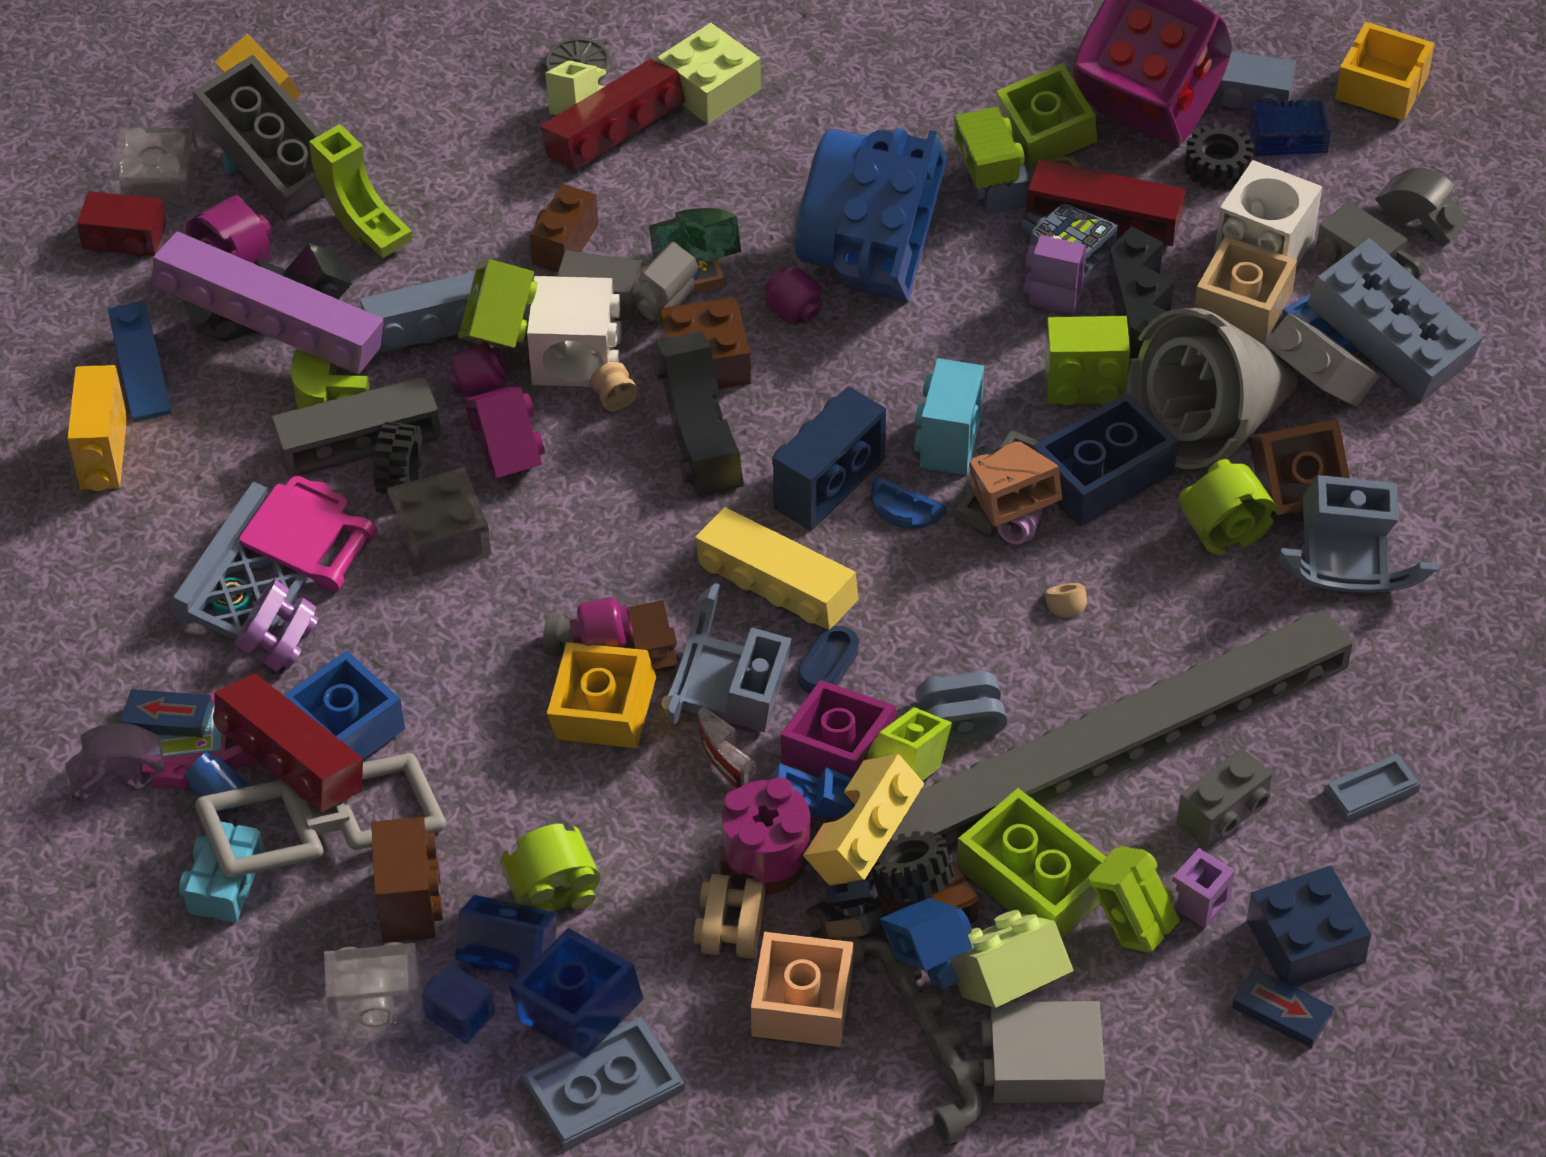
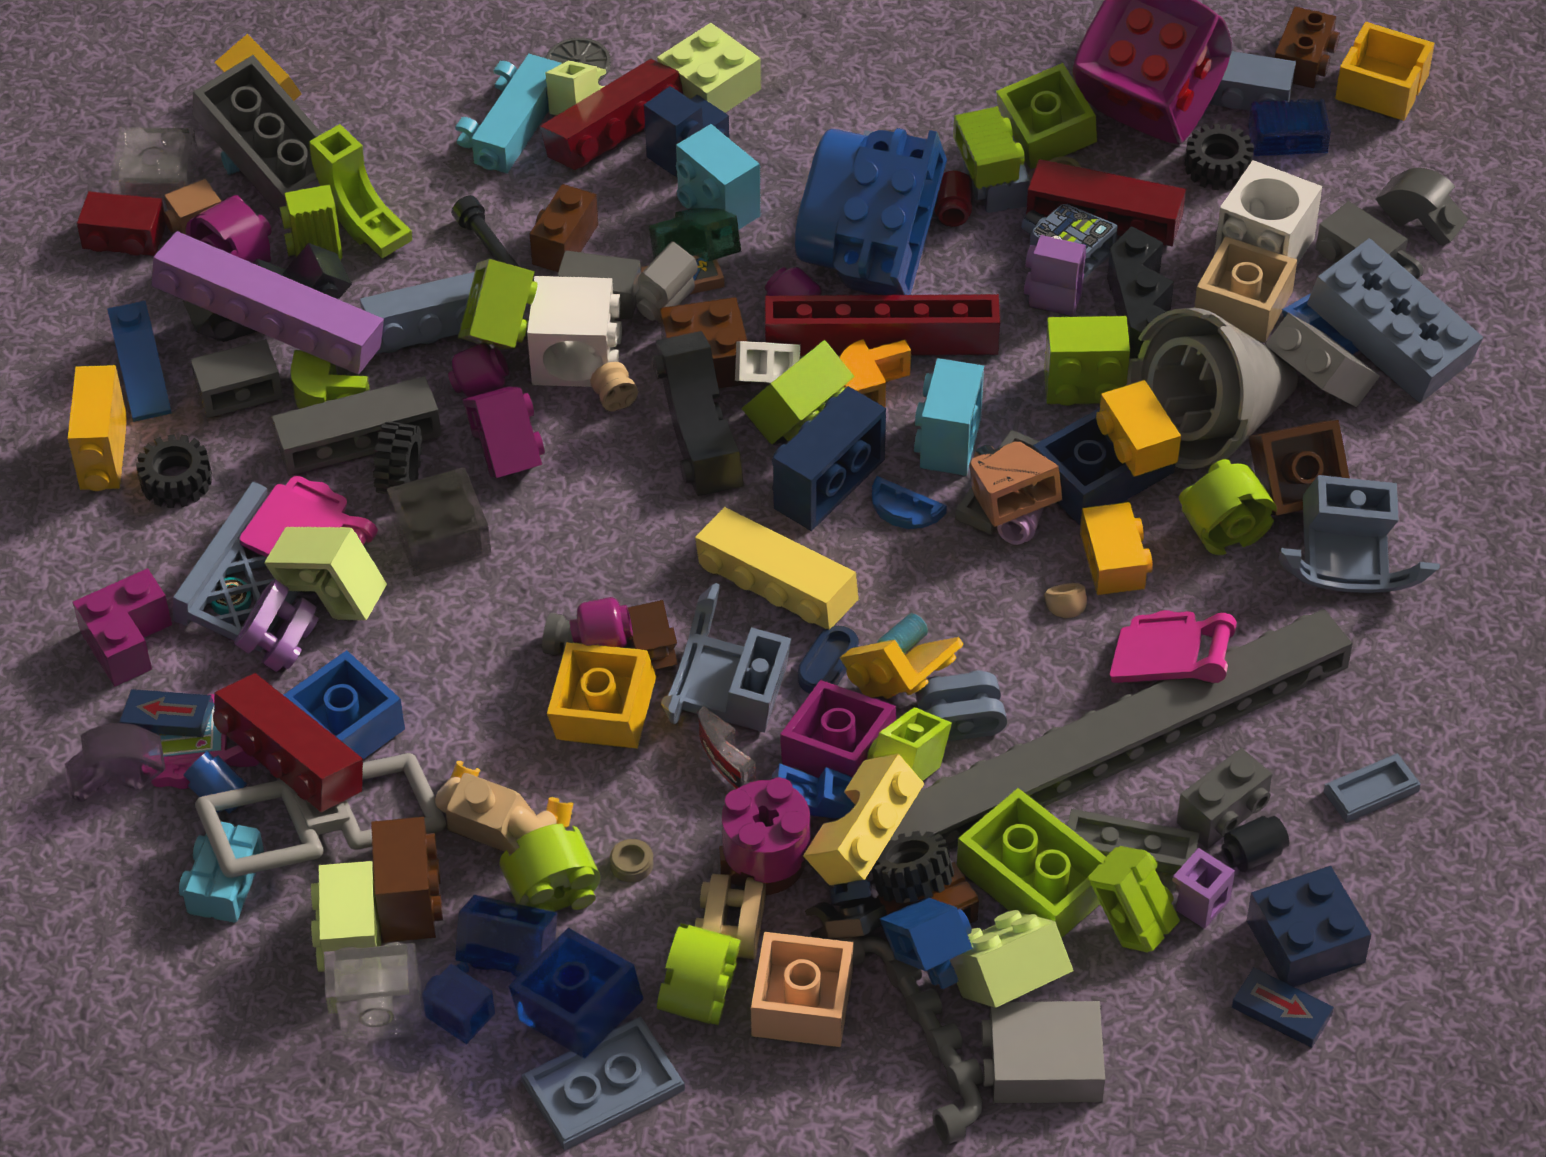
(119, 619): none -> magenta brick
(171, 454): none -> black tyre
(187, 203): none -> medium nougat brick
(234, 374): none -> dark grey brick
(311, 219): none -> lime brick
(331, 565): none -> yellowish green brick
(344, 909): none -> yellowish green brick
(471, 215): none -> black piece
(493, 811): none -> tan torso
(512, 117): none -> medium azure brick
(631, 860): none -> dark tan tile
(673, 118): none -> dark blue brick
(698, 974): none -> lime brick
(718, 175): none -> medium azure brick
(764, 360): none -> white slope
(798, 394): none -> lime brick
(876, 367): none -> light orange brick
(886, 671): none -> yellow bracket
(905, 626): none -> medium azure piece
(927, 322): none -> dark red brick
(954, 199): none -> dark red brick
(1115, 548): none -> yellow brick
(1138, 428): none -> yellow brick
(1166, 844): none -> dark grey plate
(1168, 647): none -> dark pink piece
(1255, 843): none -> black brick
(1308, 41): none -> reddish brown brick

